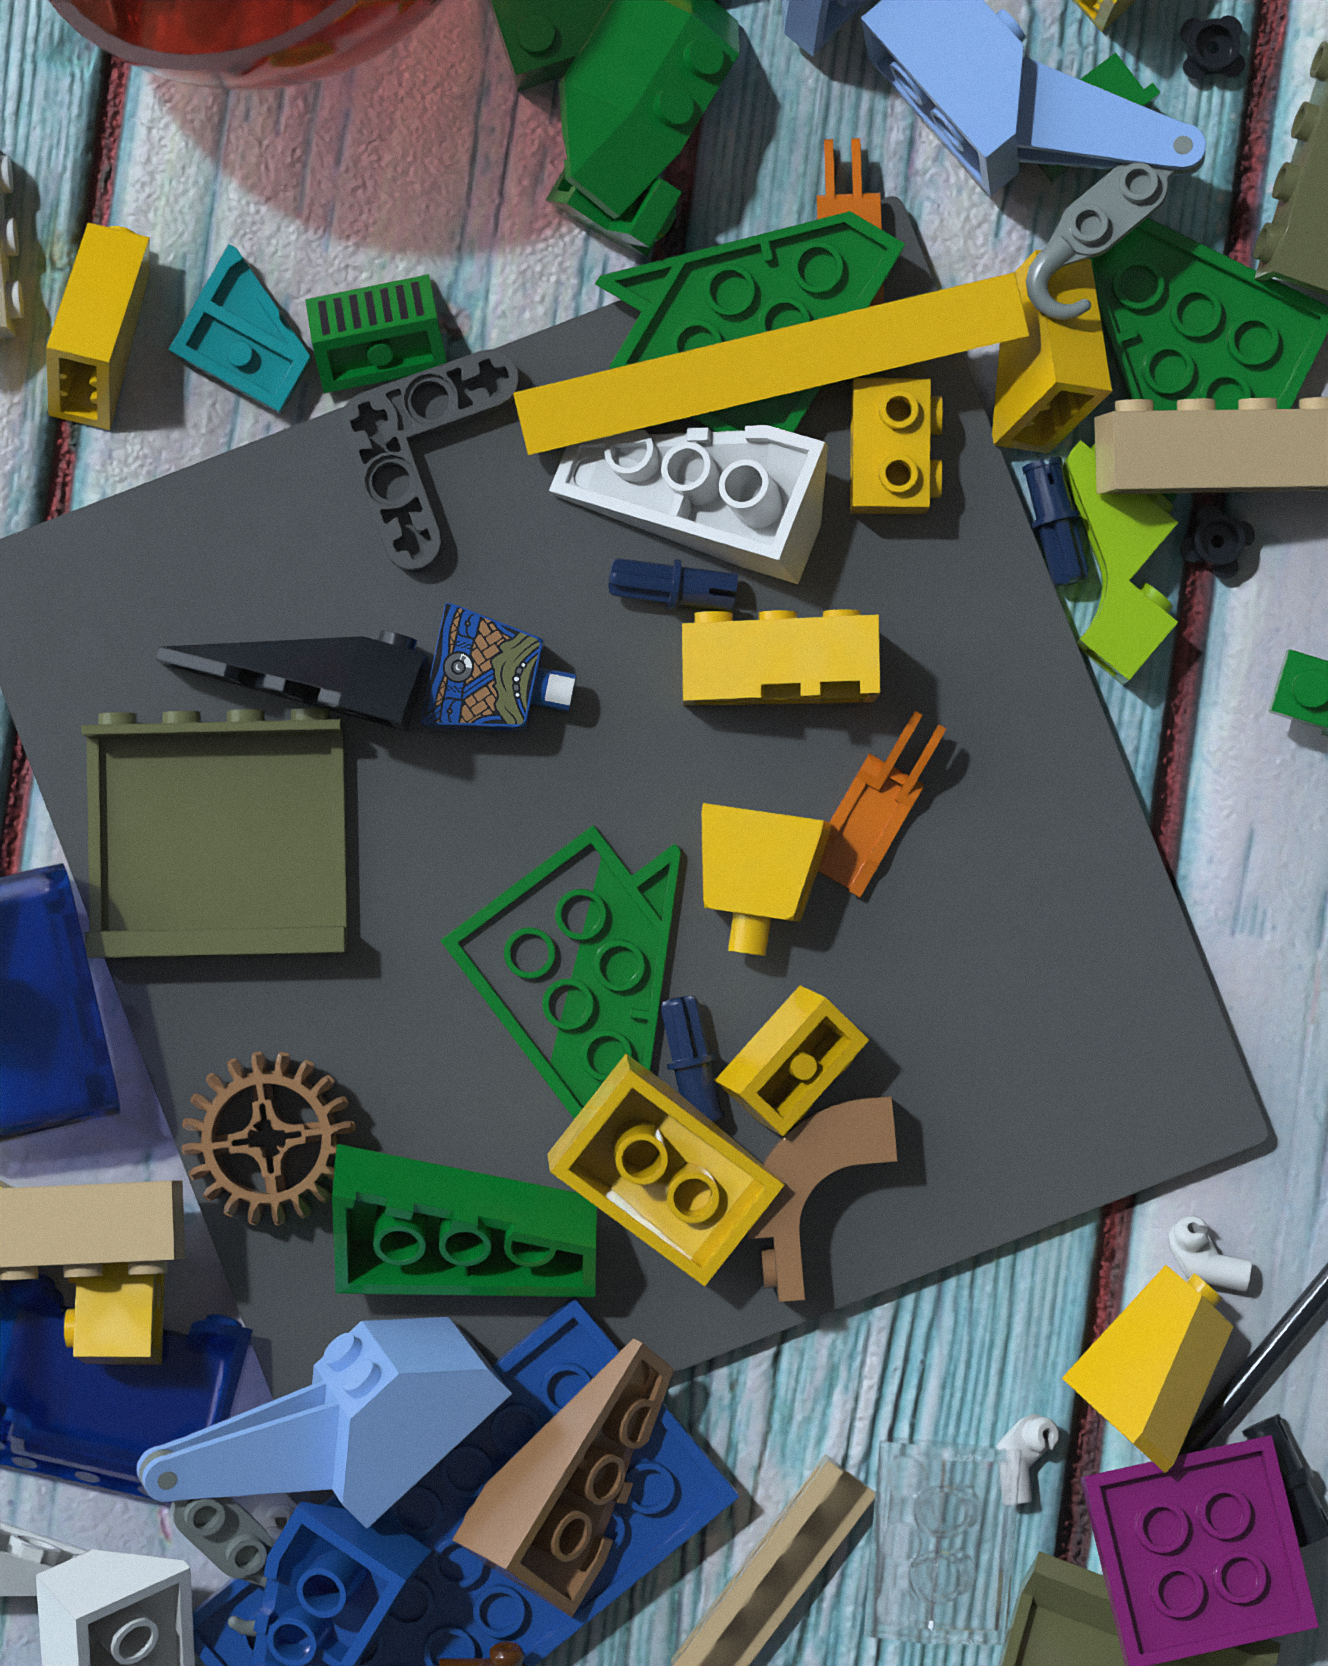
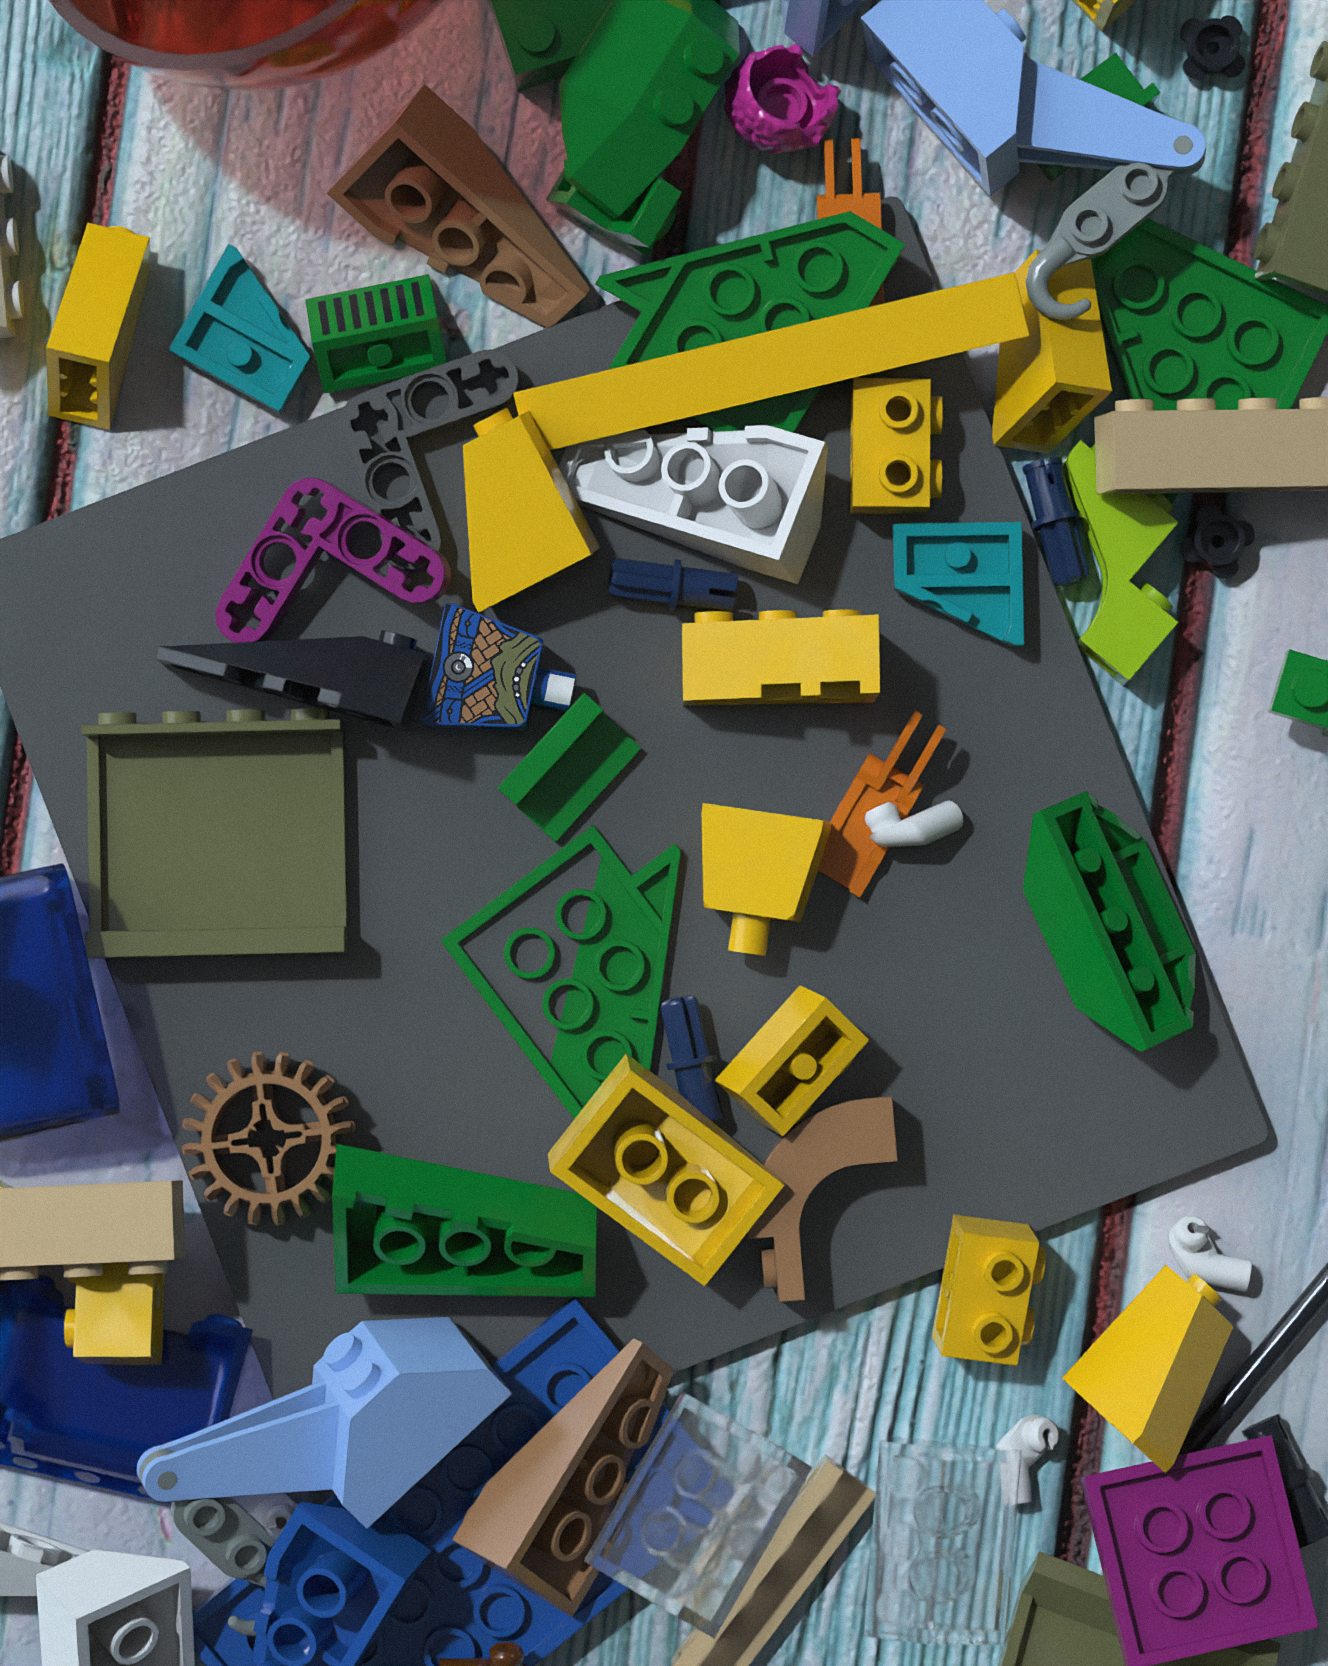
(328, 534): none -> magenta beam
(448, 197): none -> medium nougat wedge
(518, 510): none -> yellow slope
(569, 768): none -> green panel
(698, 1514): none -> clear slope
(777, 102): none -> dark pink hair
(916, 830): none -> white arm
(964, 573): none -> teal wing
(987, 1290): none -> yellow brick
(1110, 922): none -> green wedge

